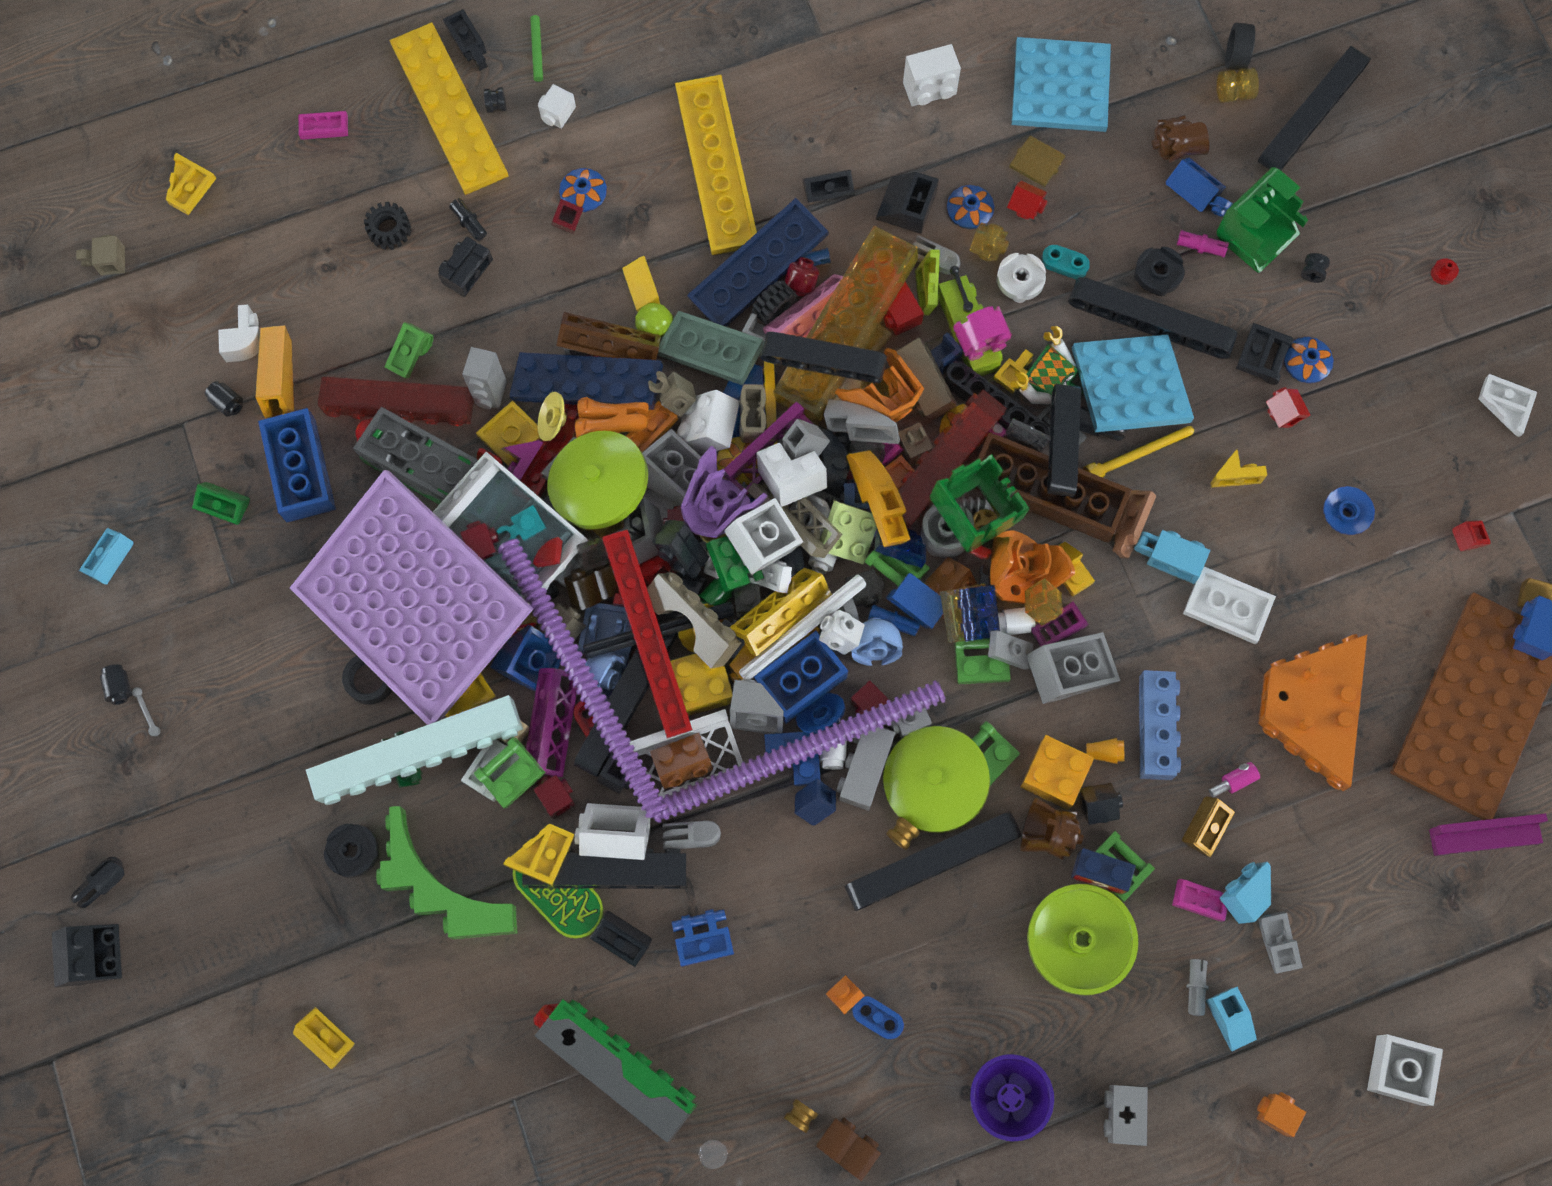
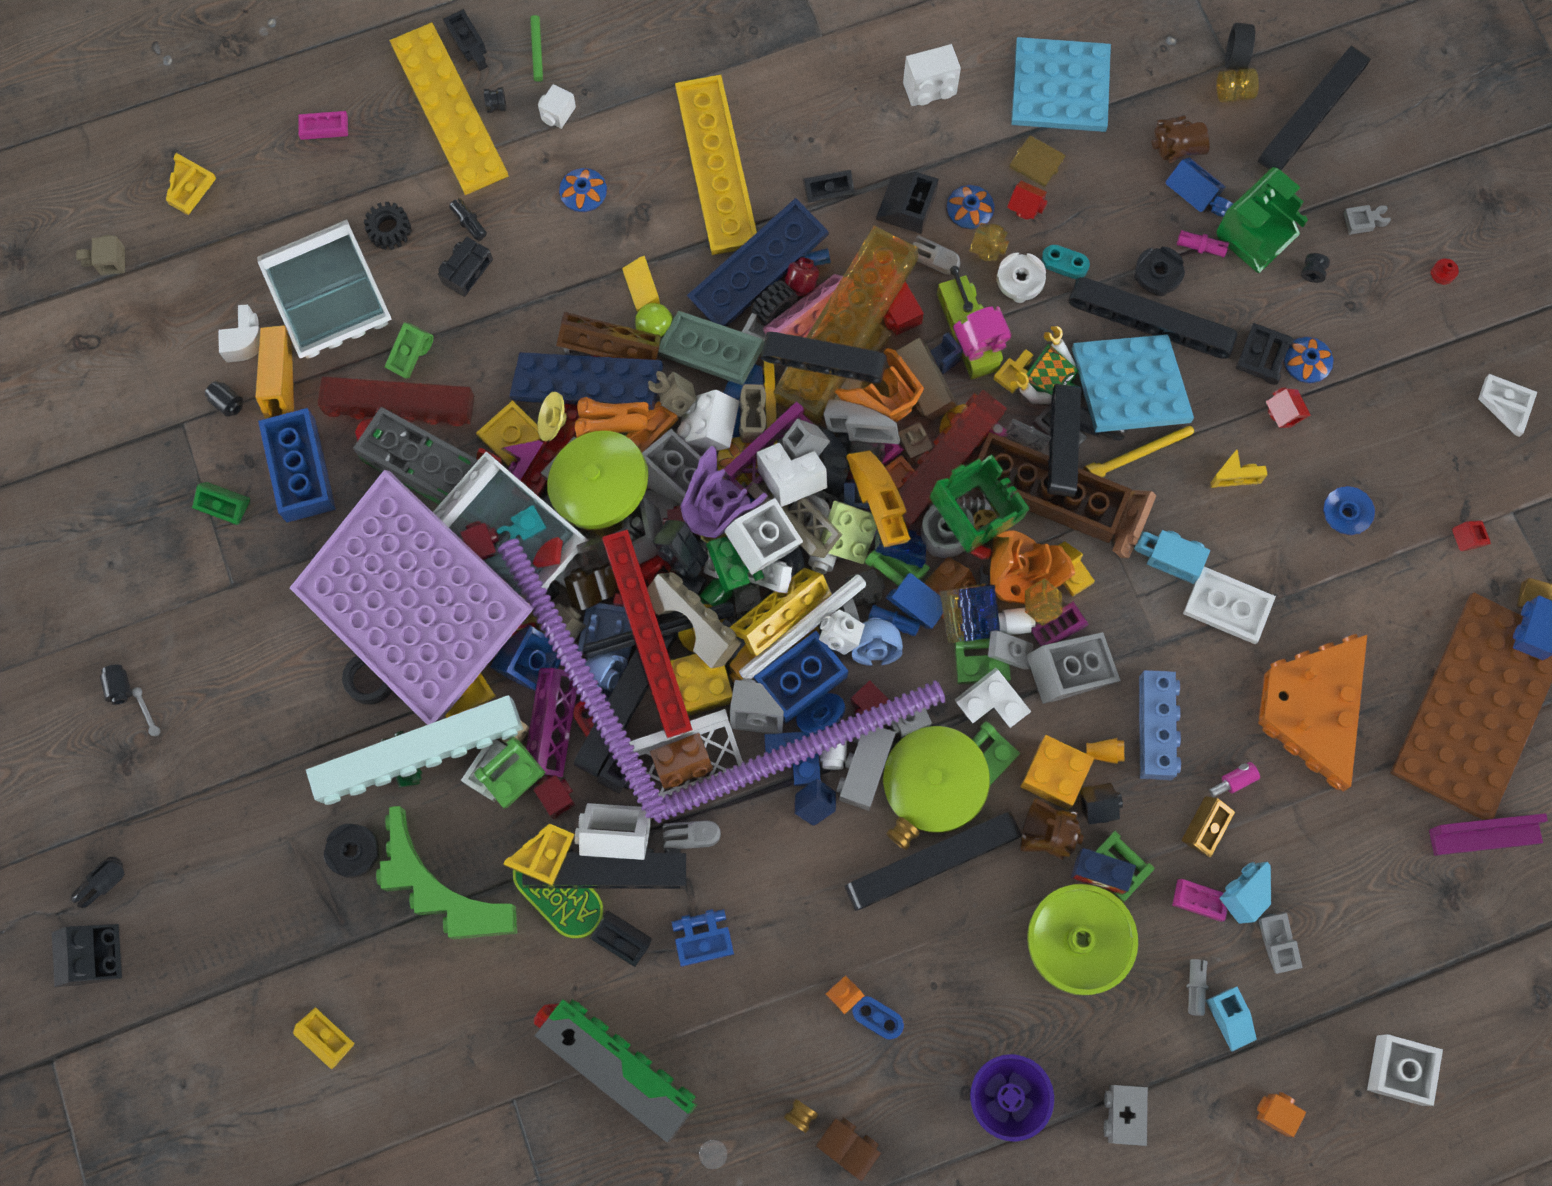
(106, 556): medium azure slope -> none
(324, 289): none -> clear light blue window
(484, 378): light grey brick -> none
(567, 216): dark red brick -> none
(927, 281): lime wing -> none
(973, 380): black beam -> none
(993, 692): none -> white brick
(1362, 219): none -> light grey plate

